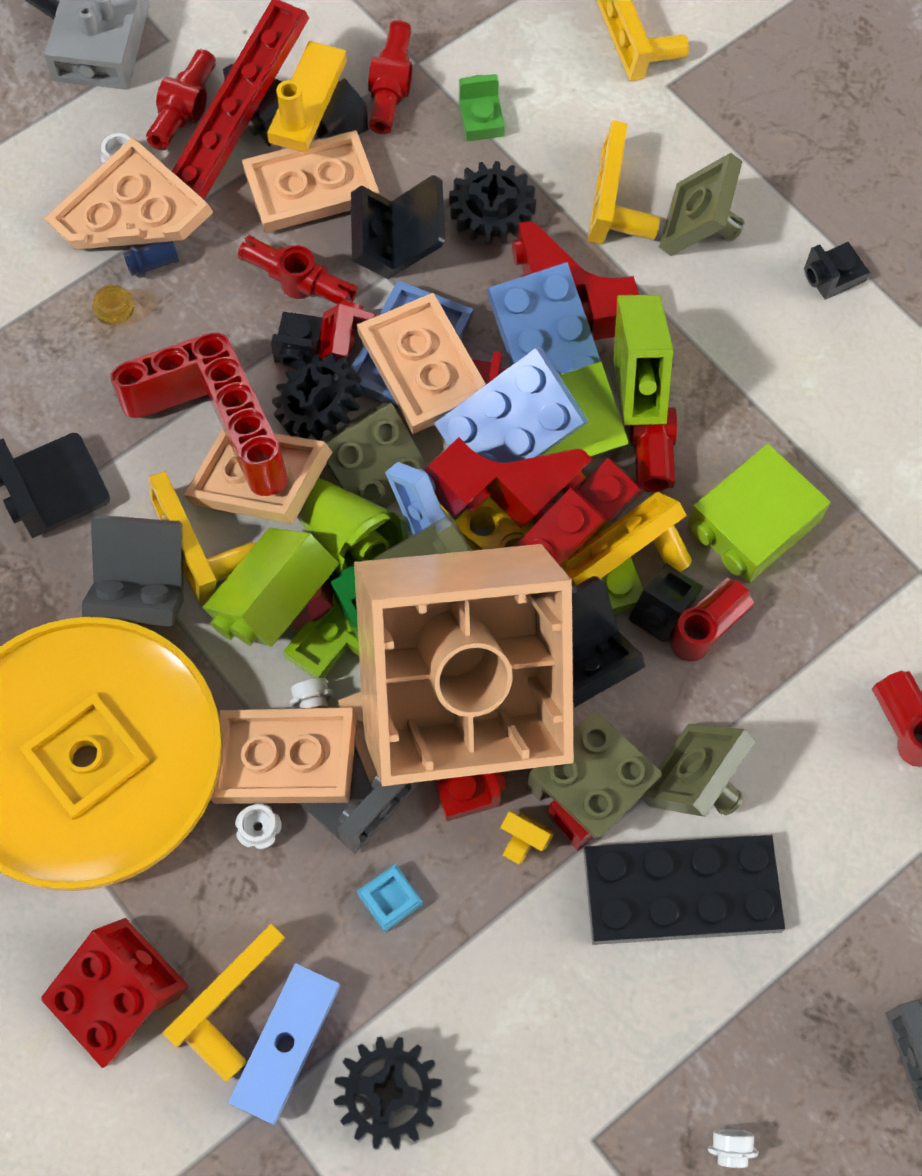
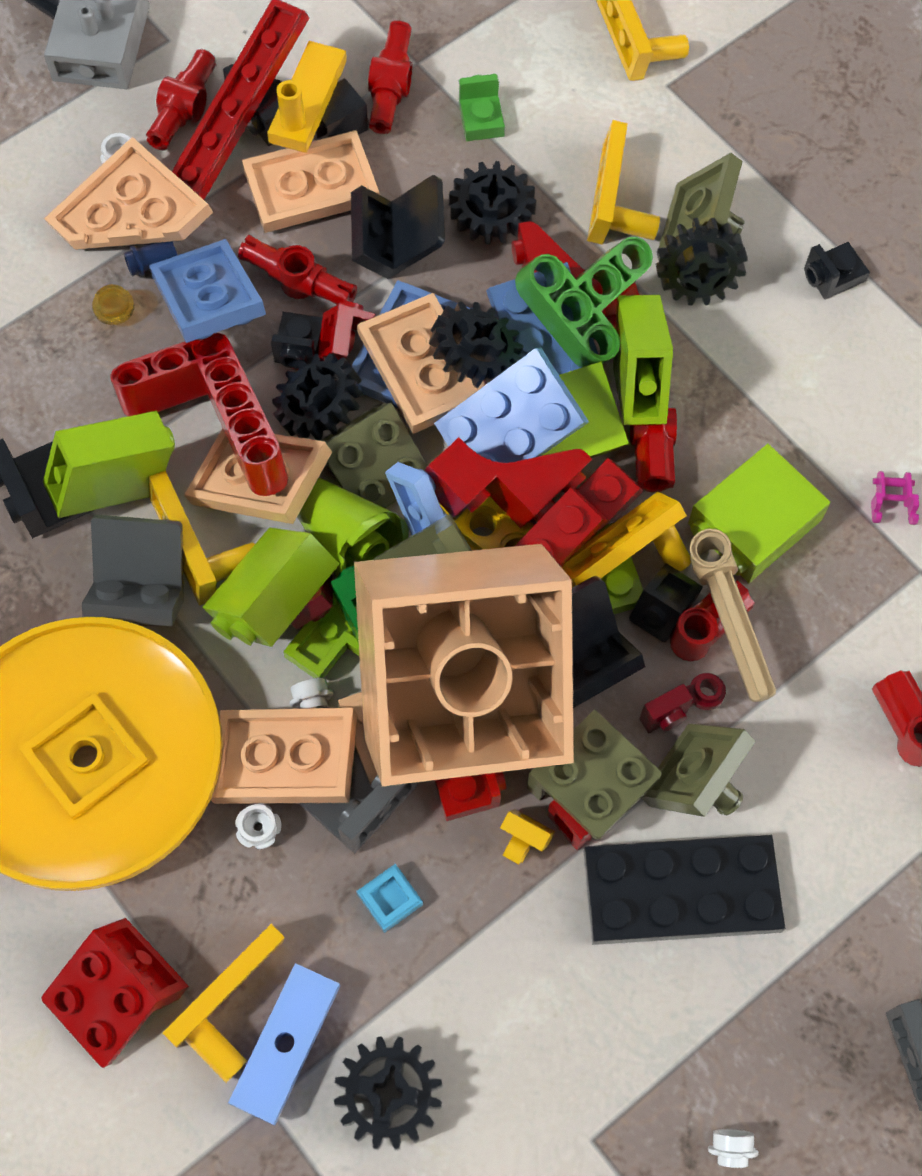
(106, 462): none -> lime brick
(207, 291): none -> medium blue plate
(474, 343): none -> black gear
(582, 298): none -> bright green beam
(671, 707): none -> dark red plate
(701, 261): none -> black gear
(732, 611): none -> tan axle
(909, 500): none -> dark pink piece

